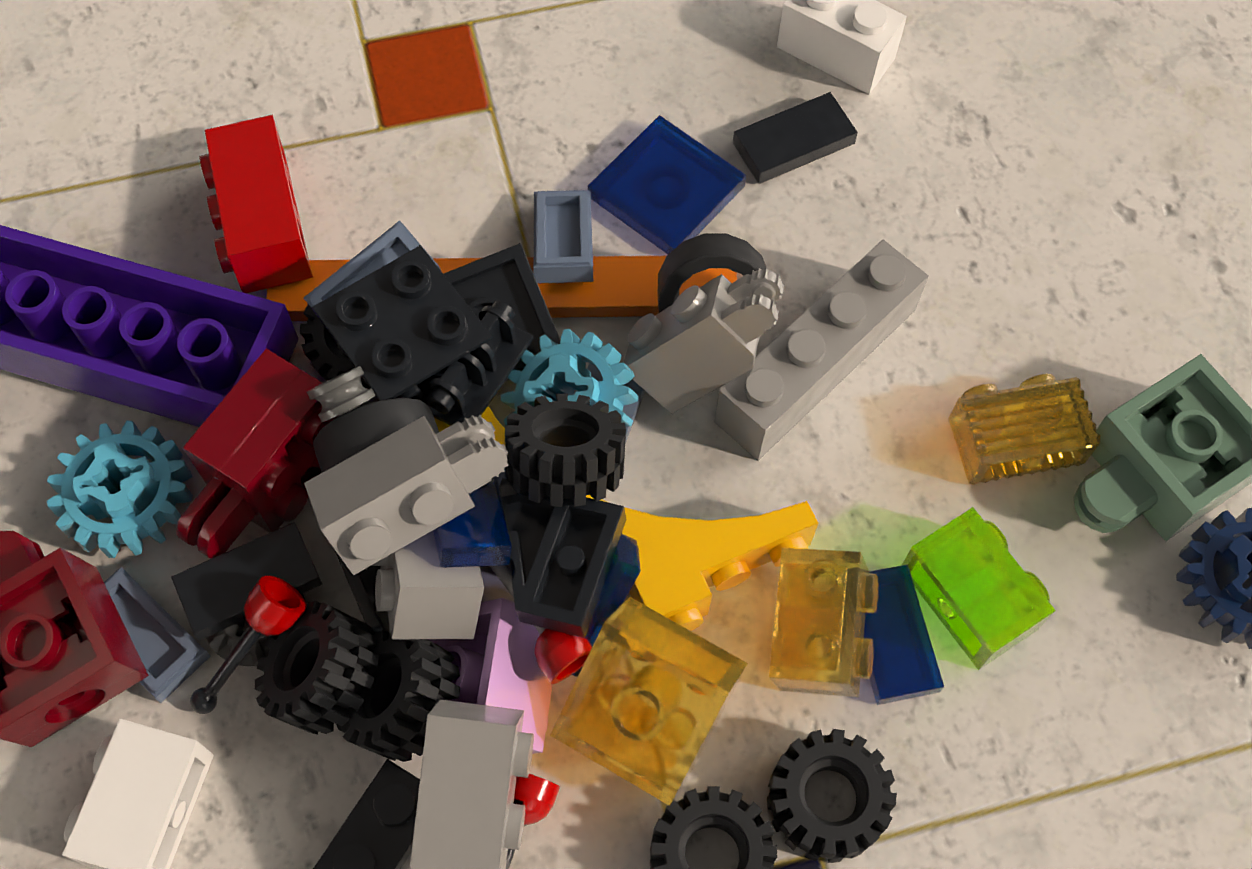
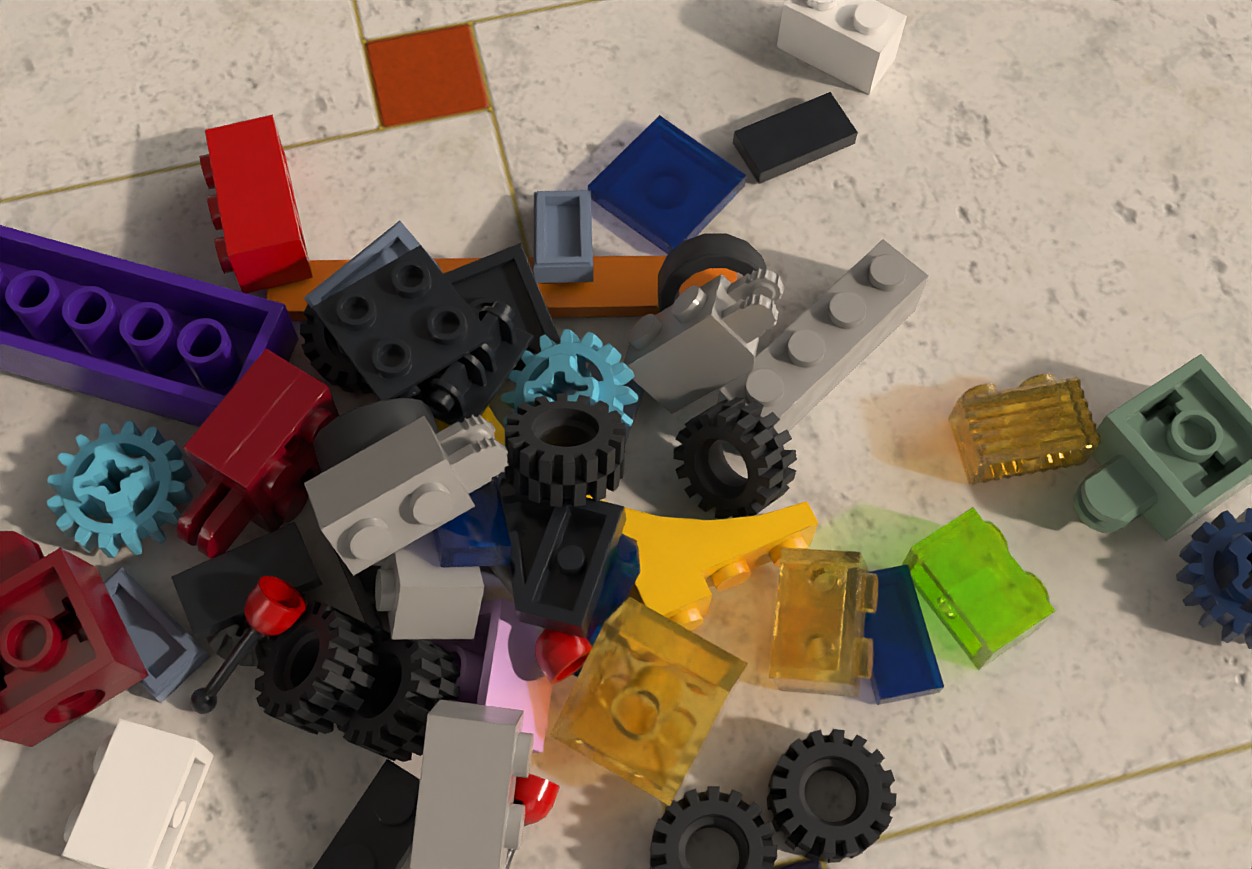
(341, 394): dark grey bush -> none
(757, 444): none -> black tyre

